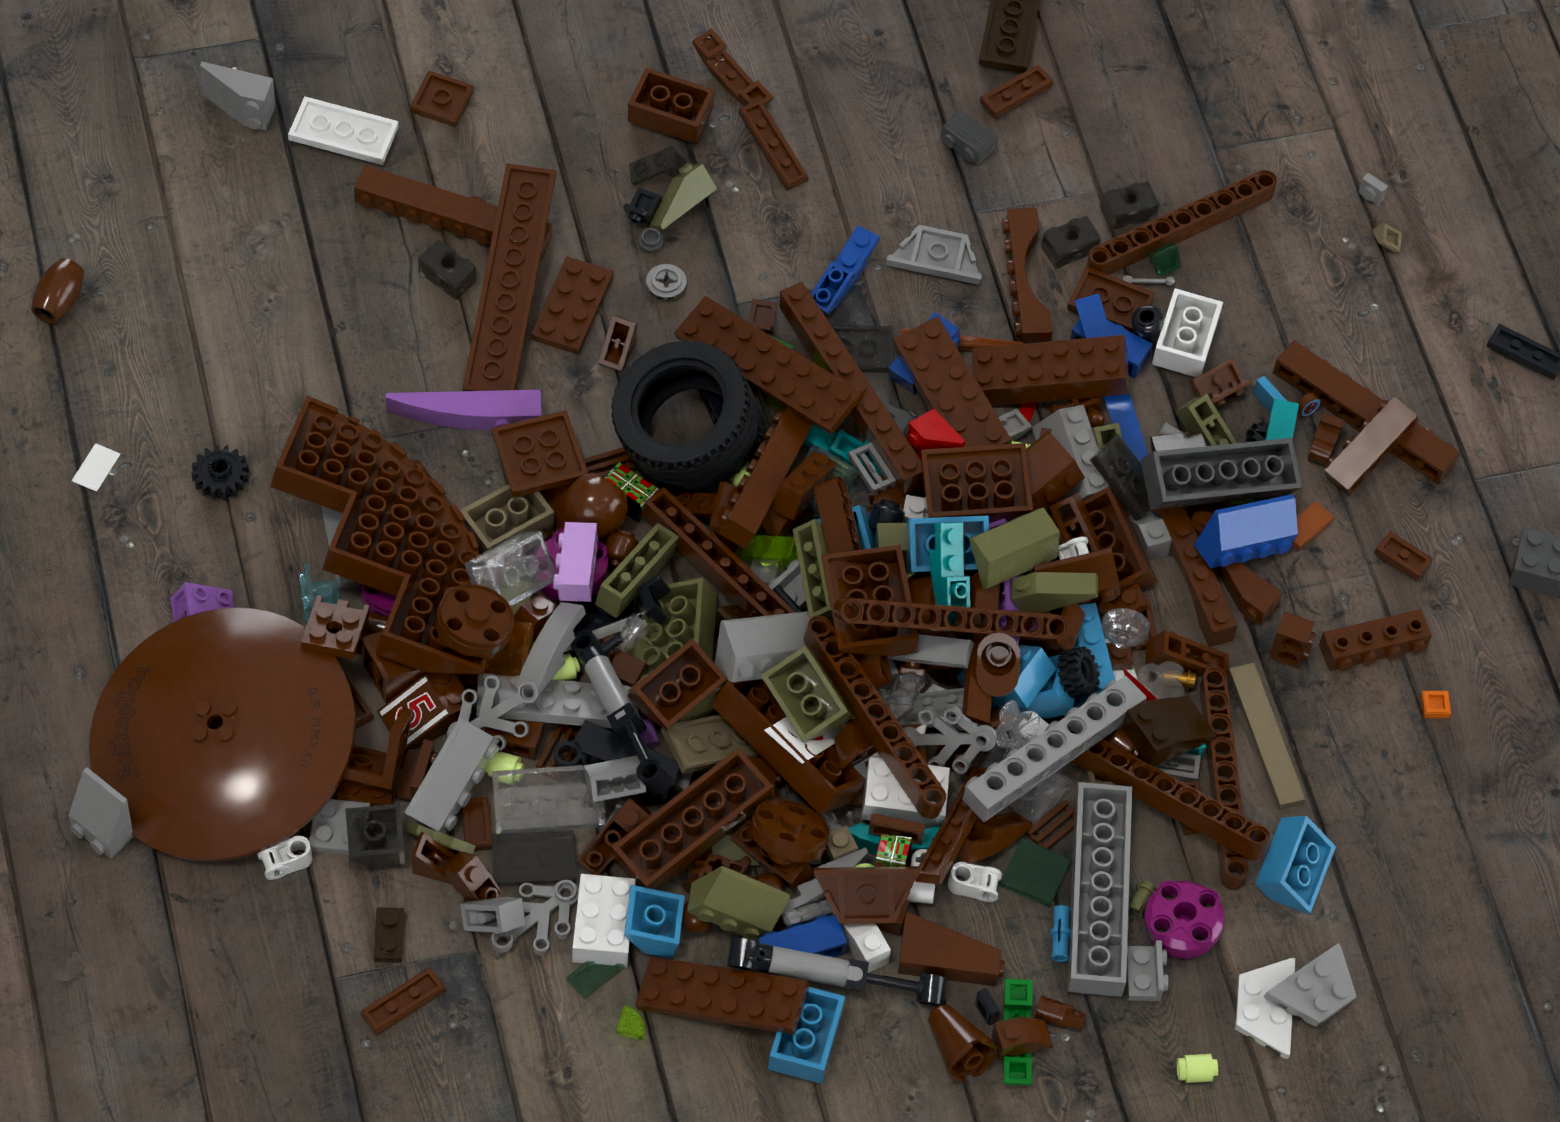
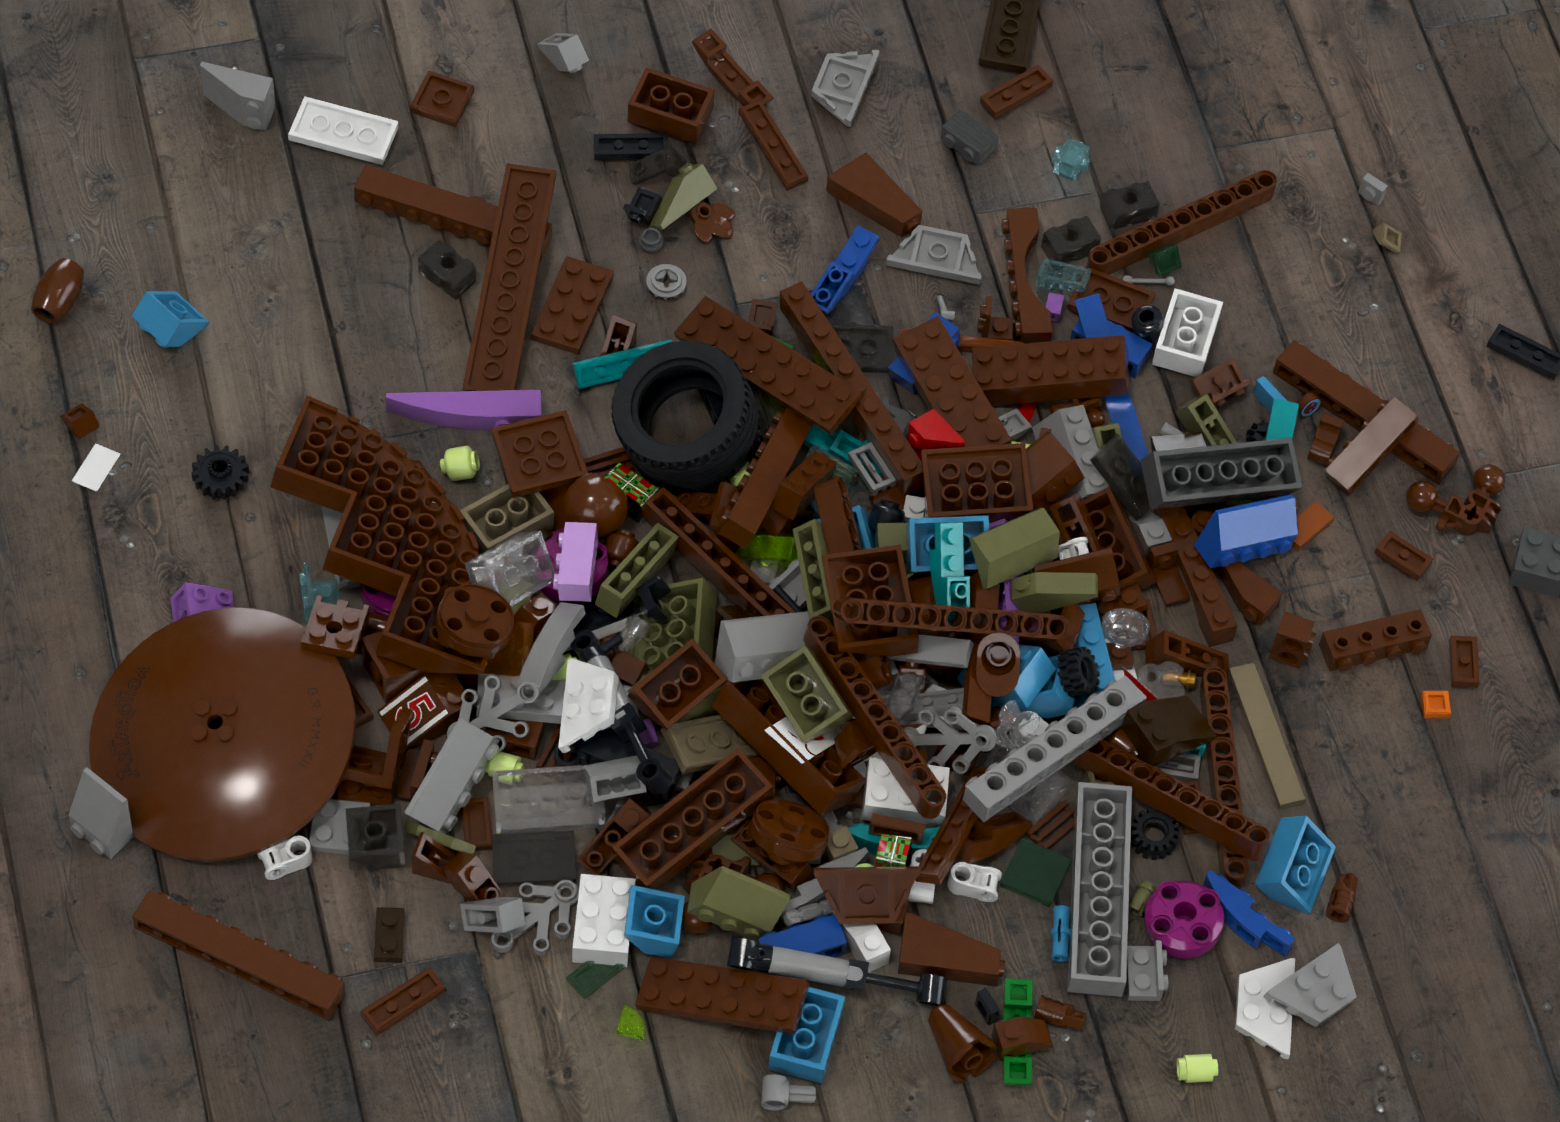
(80, 420): none -> reddish brown slope
(169, 318): none -> dark azure slope
(239, 954): none -> reddish brown brick
(460, 463): none -> yellowish green head
(564, 51): none -> light grey slope
(587, 702): none -> white wing
(609, 366): none -> teal tile
(628, 145): none -> black plate
(714, 223): none -> reddish brown plate
(778, 1092): none -> light grey axle
(844, 82): none -> light grey wing
(874, 194): none -> reddish brown slope
(949, 315): none -> light grey hand
(993, 326): none -> reddish brown bracket
(1054, 305): none -> medium lavender piece
(1057, 268): none -> clear light blue slope
(1071, 159): none -> clear light blue brick
(1148, 846): none -> black tyre
(1170, 582): none -> reddish brown bracket
(1243, 921): none -> blue slope
(1342, 898): none -> reddish brown hinge
(1464, 661): none -> reddish brown plate
(1487, 481): none -> reddish brown piece

